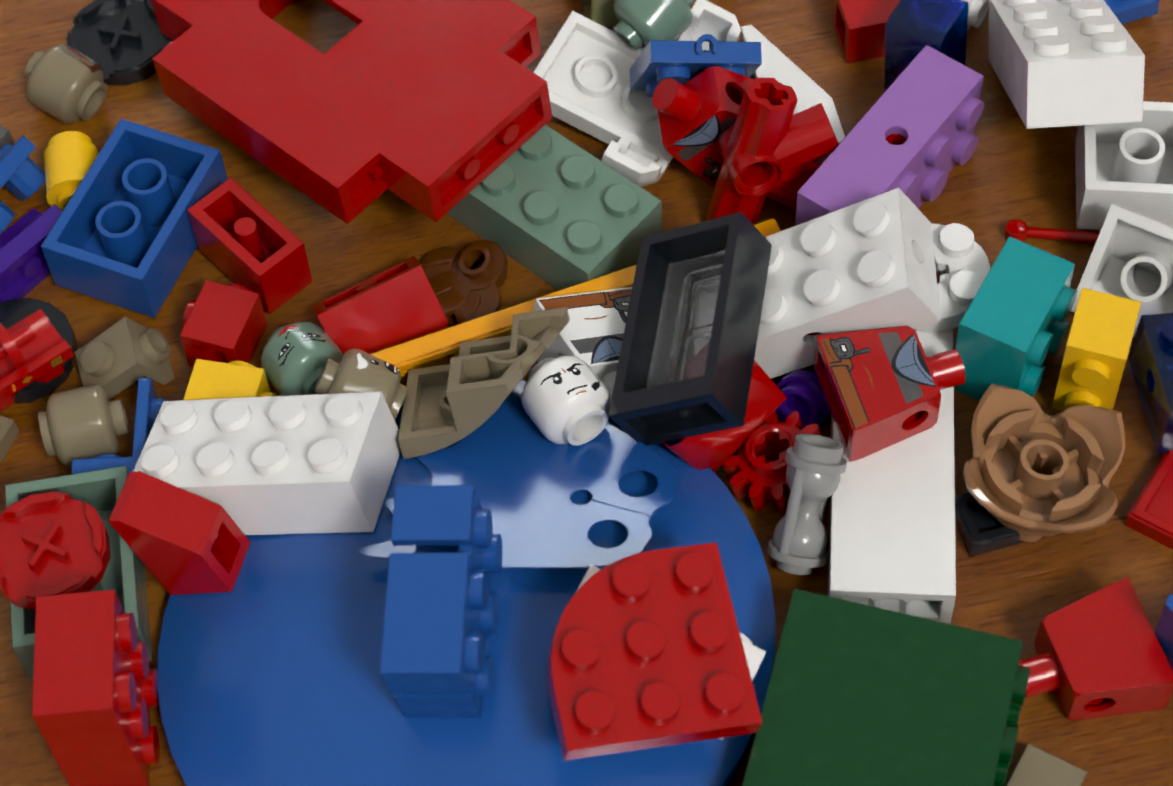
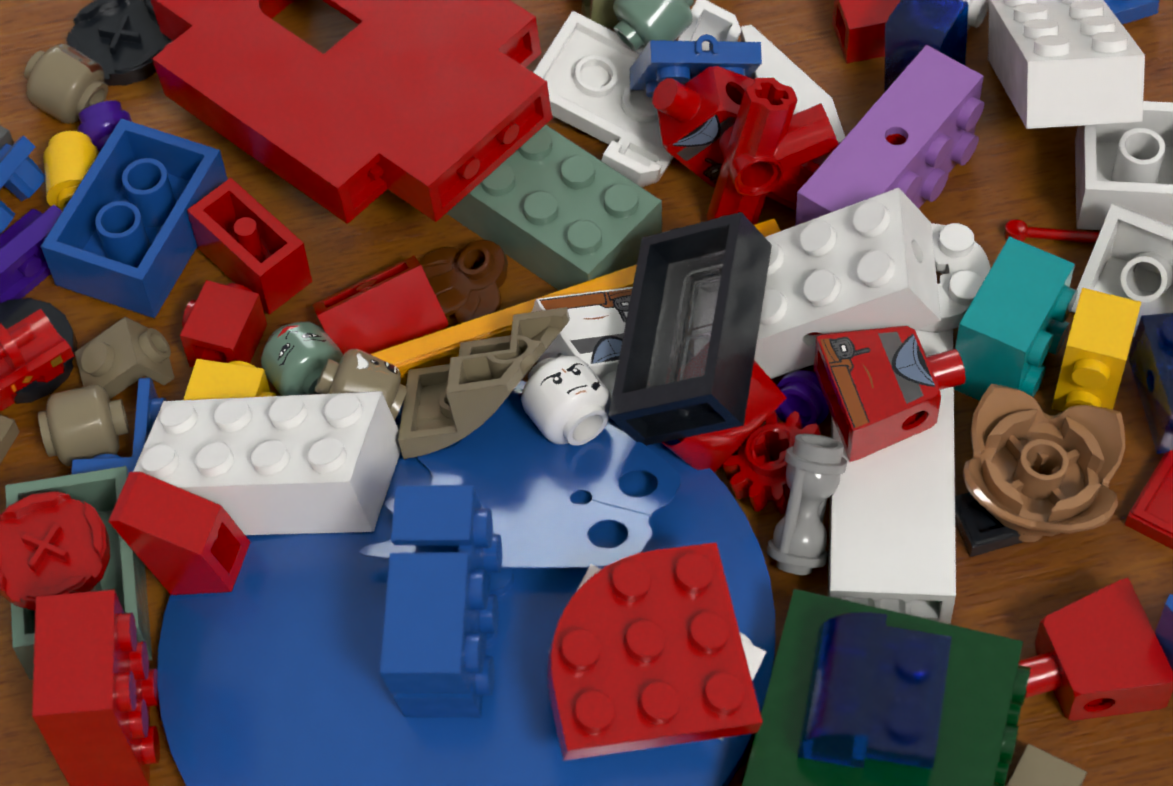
(100, 121): none -> dark purple plate
(874, 693): none -> clear blue brick

